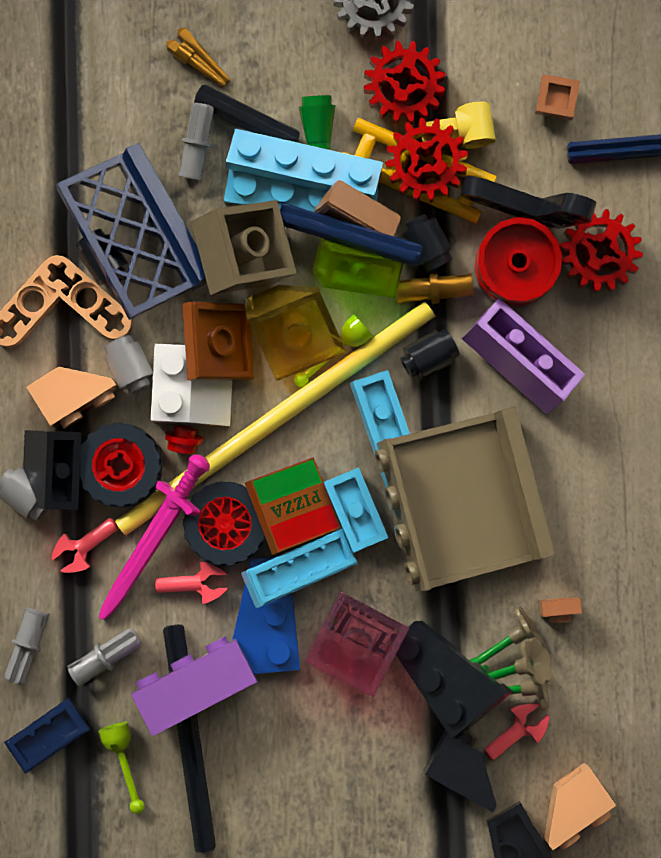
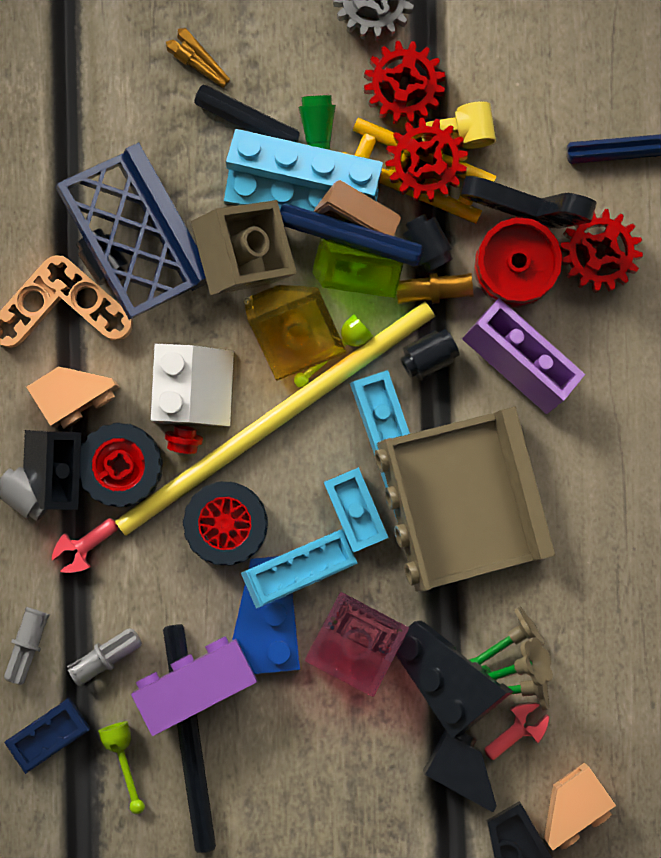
(128, 364): light grey brick -> none
(167, 514): dark pink sword -> none
(193, 583): coral bar -> none
(196, 141): light grey axle -> none
(217, 341): dark orange tile -> none
(292, 505): tile -> none
(557, 97): nougat plate -> none
(559, 609): nougat plate -> none

